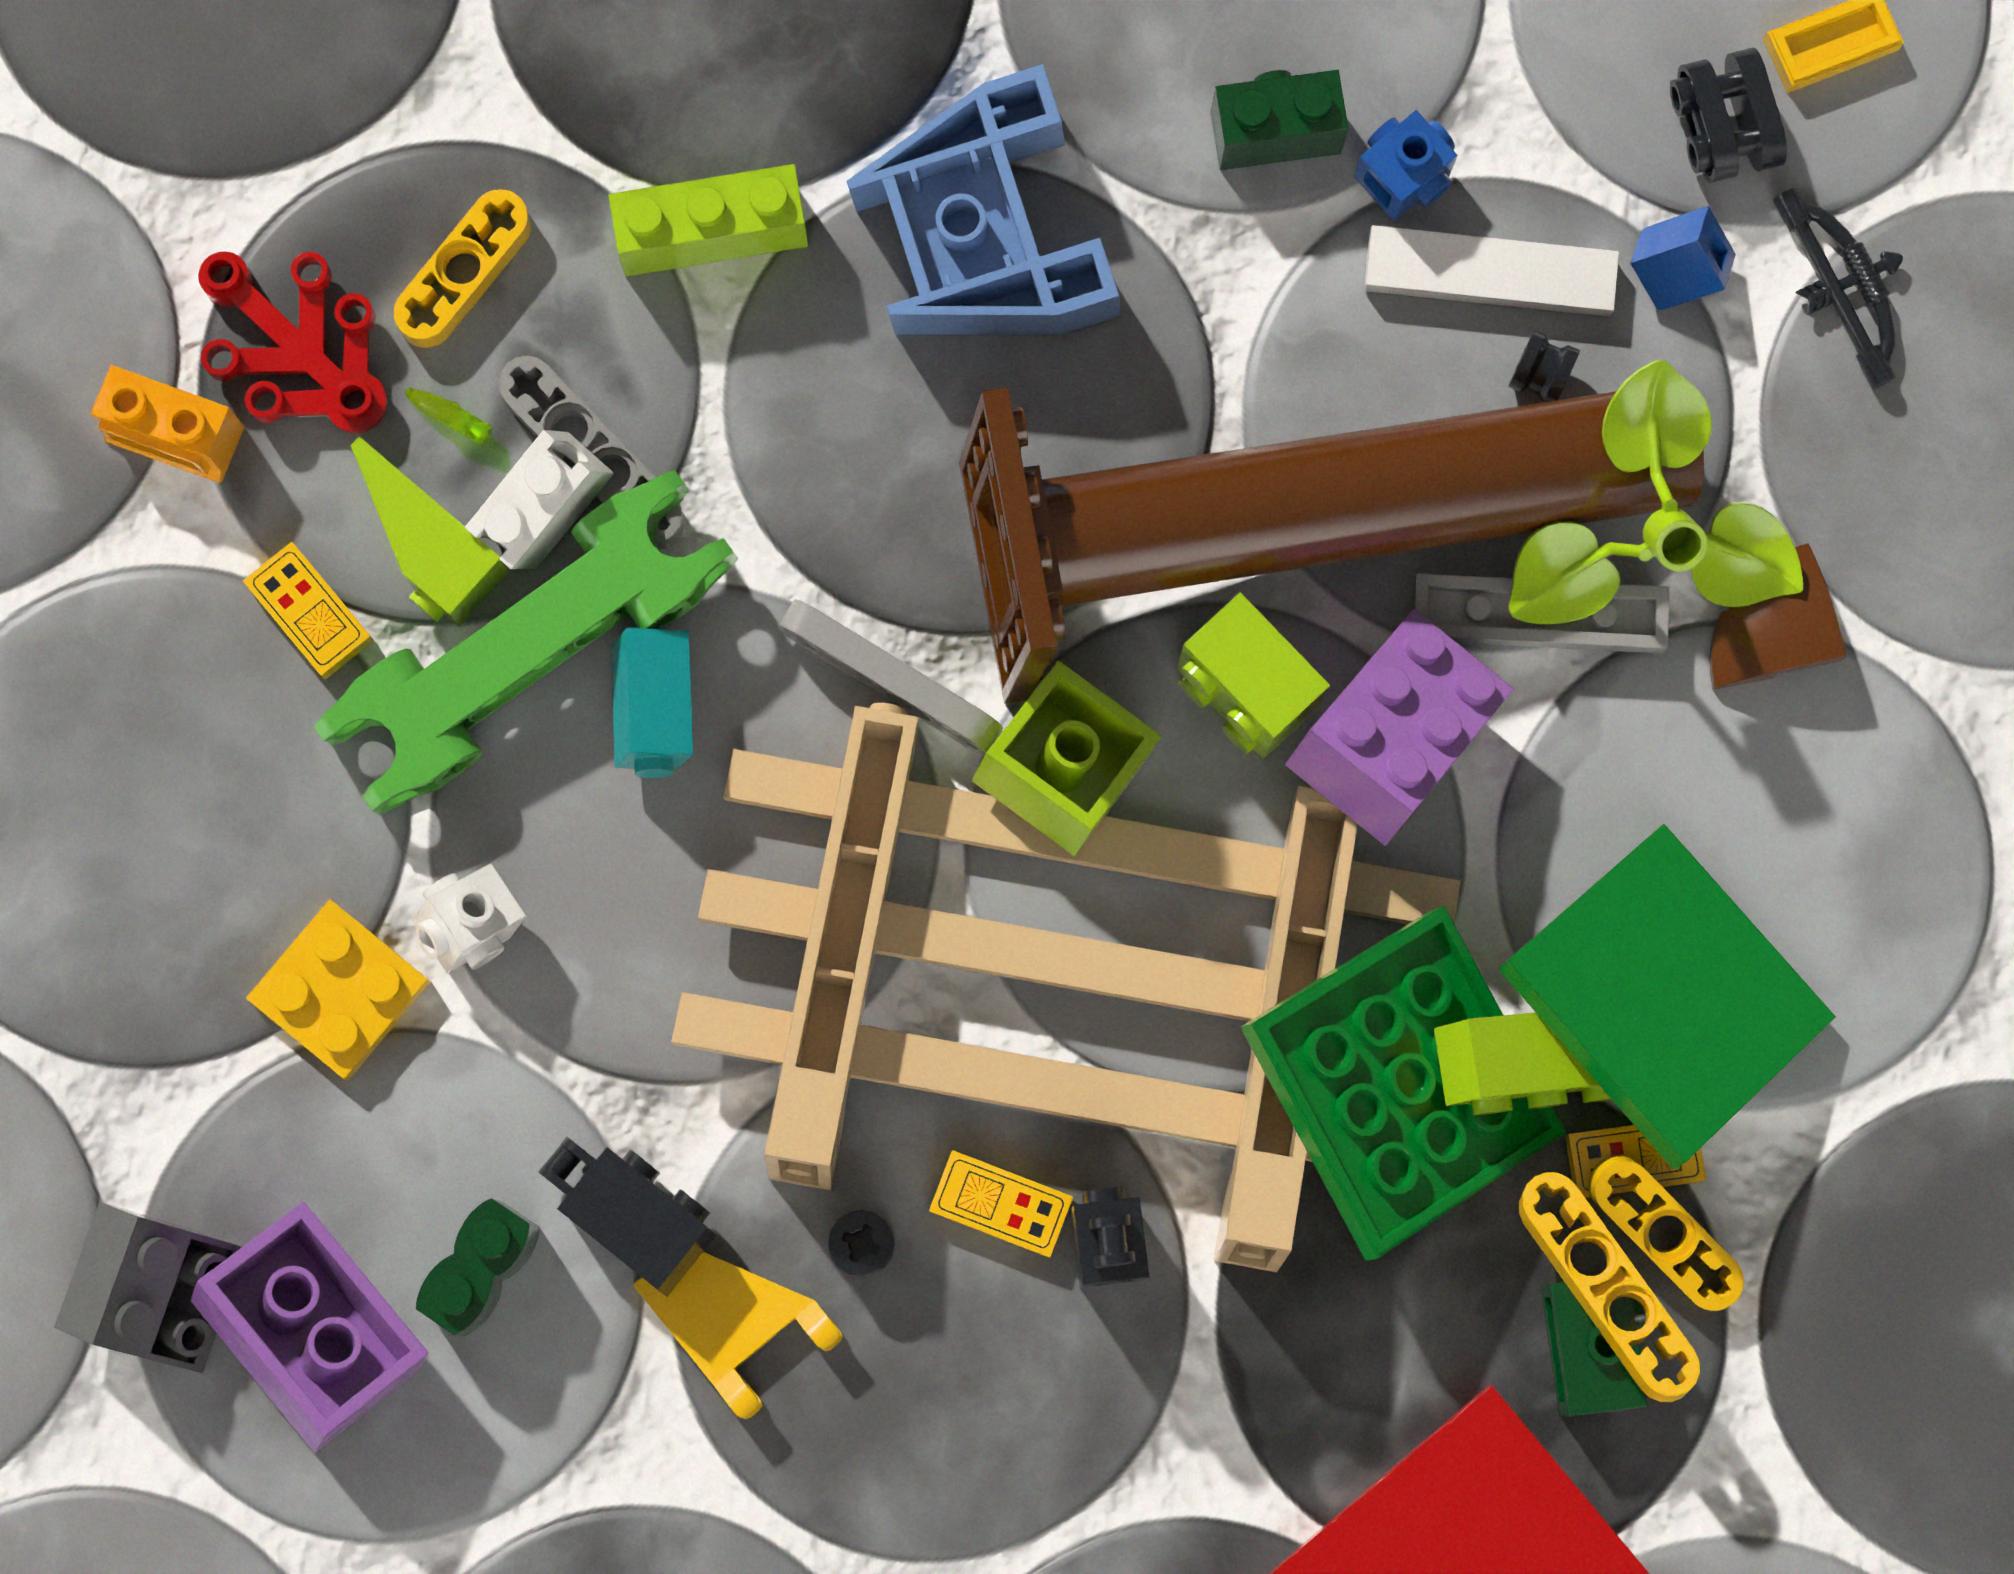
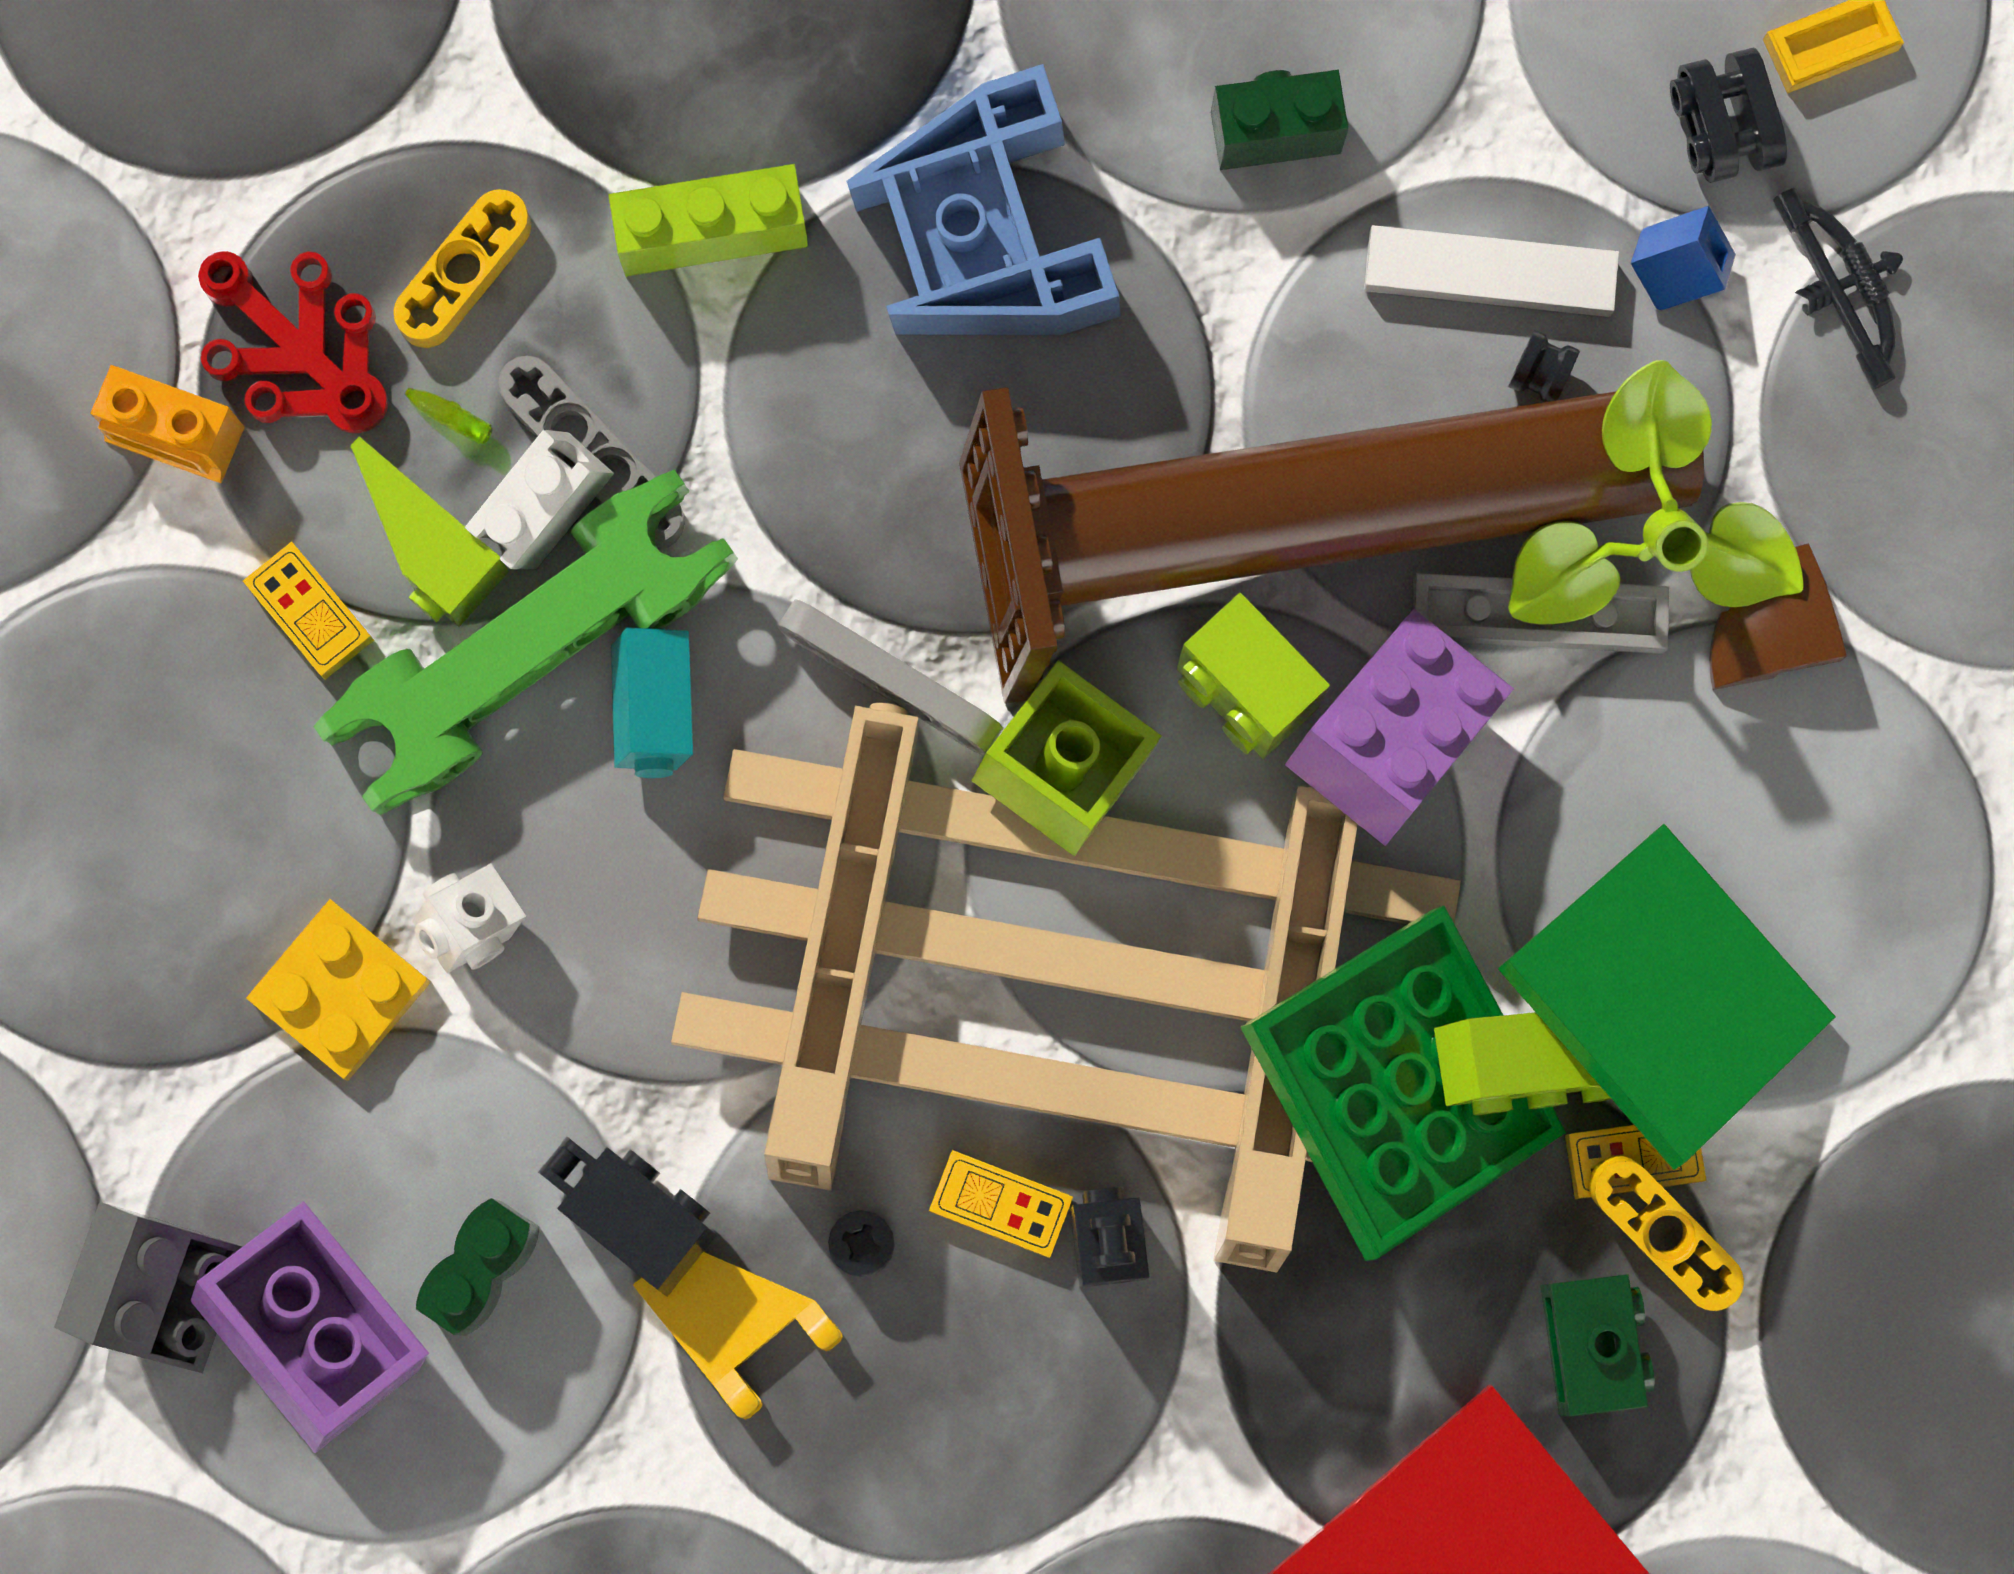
(1407, 164): blue brick -> none
(1616, 1281): yellow beam -> none

